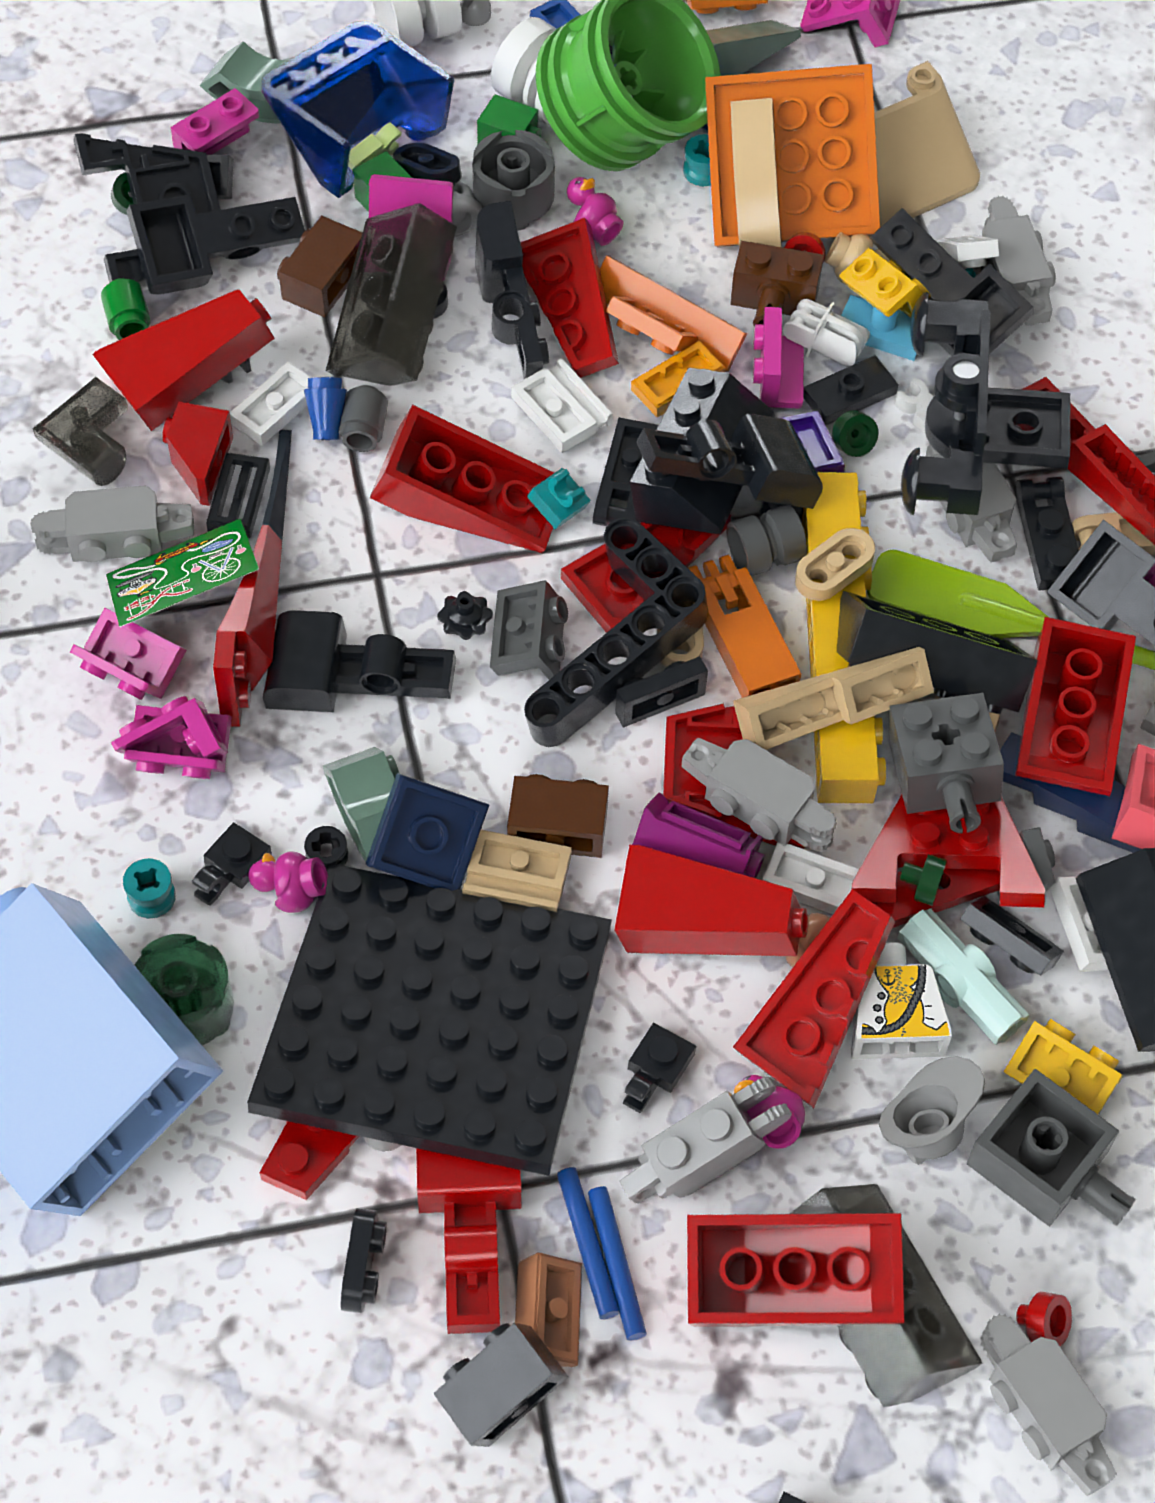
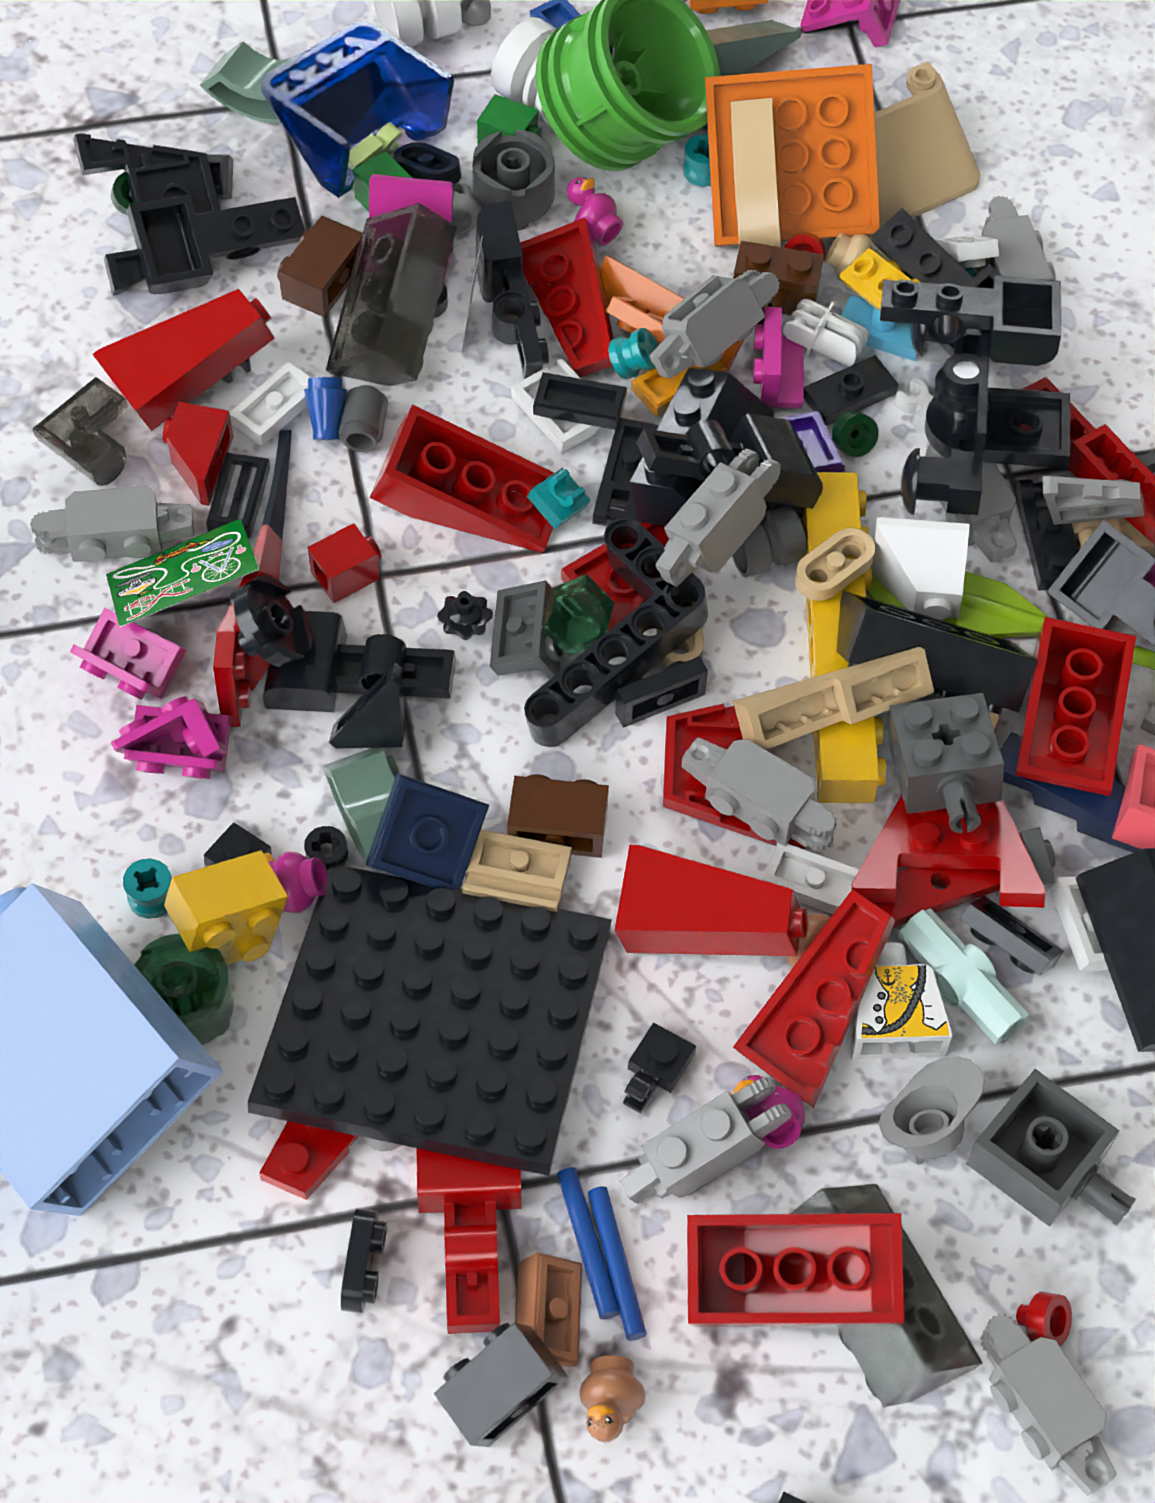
(125, 307): green brick -> none
(215, 124): dark pink bracket -> none
(228, 907): none -> yellow brick
(270, 622): none -> black plate
(344, 562): none -> red brick
(376, 717): none -> black slope
(470, 302): none -> white sticker
(577, 614): none -> clear green panel
(580, 401): none -> black tile
(610, 1396): none -> nougat animal
(632, 353): none -> teal wheel
(698, 837): magenta window -> none
(712, 320): none -> light grey hinge
(717, 517): none -> light grey hinge
(746, 637): orange hinge -> none
(922, 564): none -> white slope
(925, 878): dark green tile -> none
(1017, 311): none -> black plate
(1084, 1075): yellow bracket -> none
(1091, 499): none -> light grey wing

